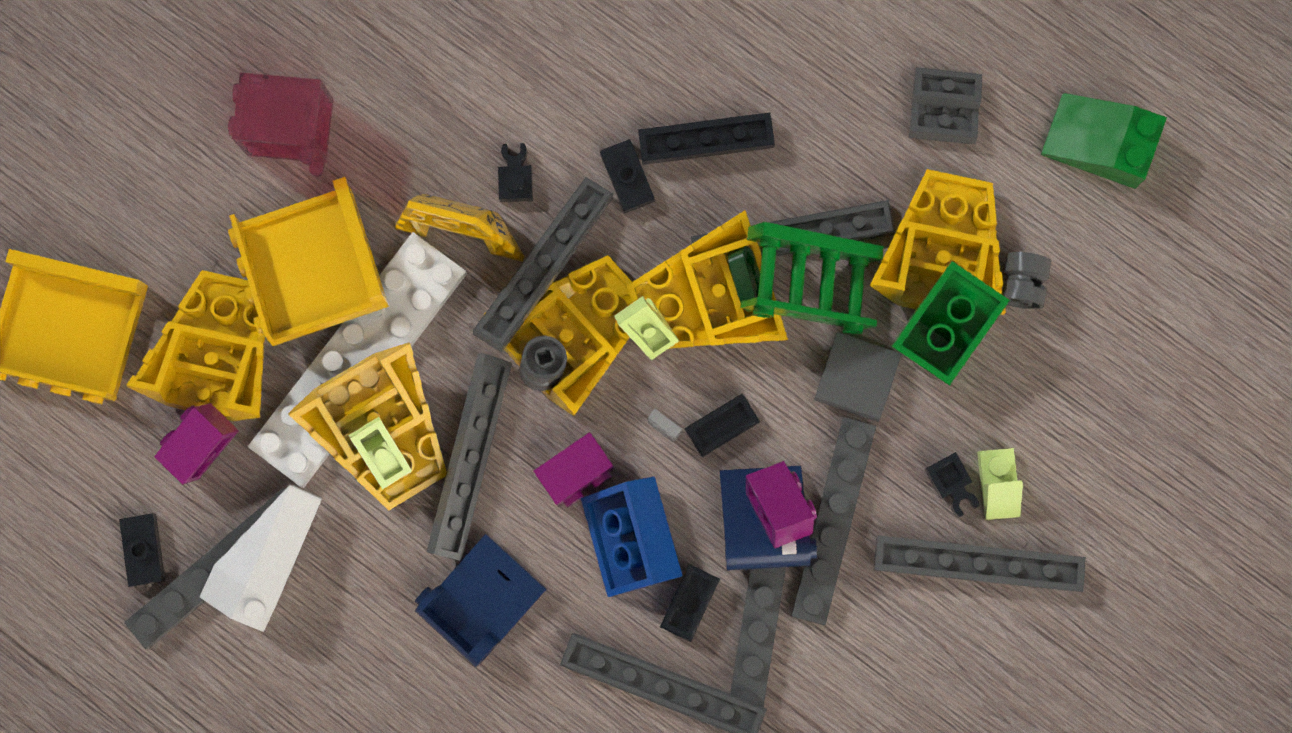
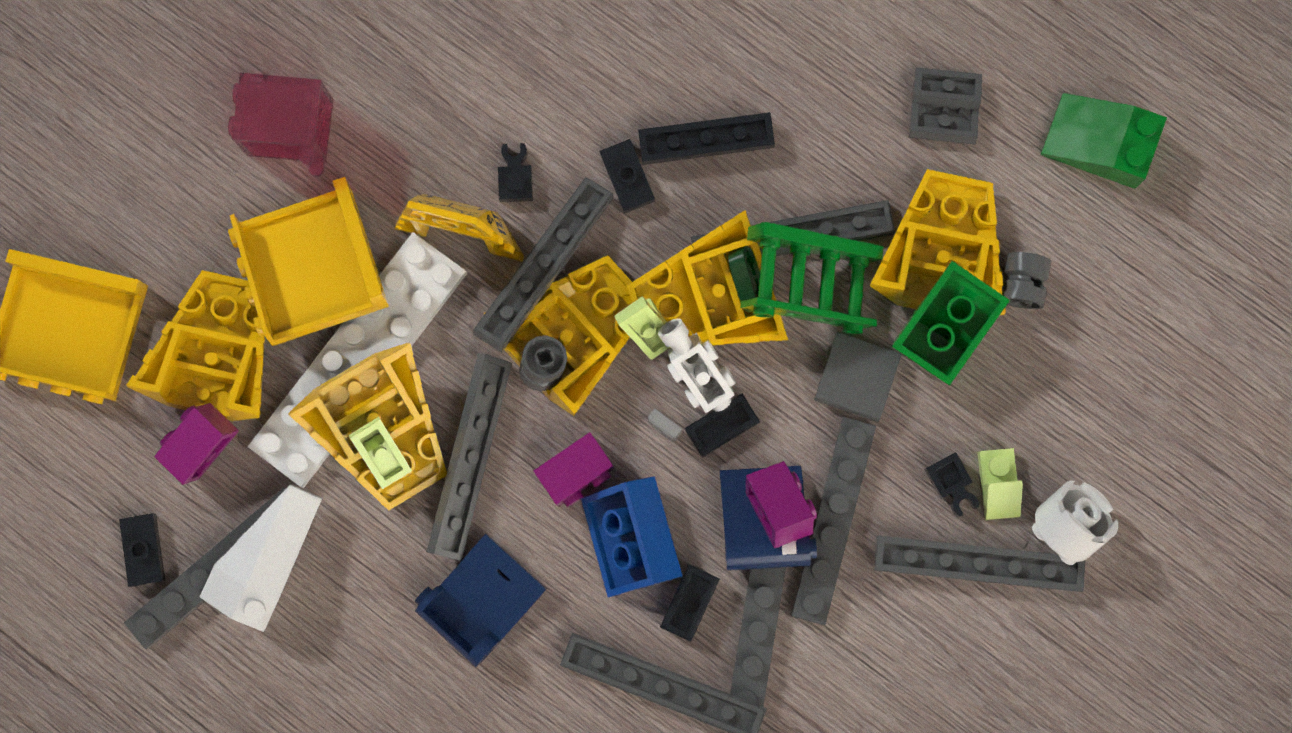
(697, 369): none -> white brick
(1075, 522): none -> white brick

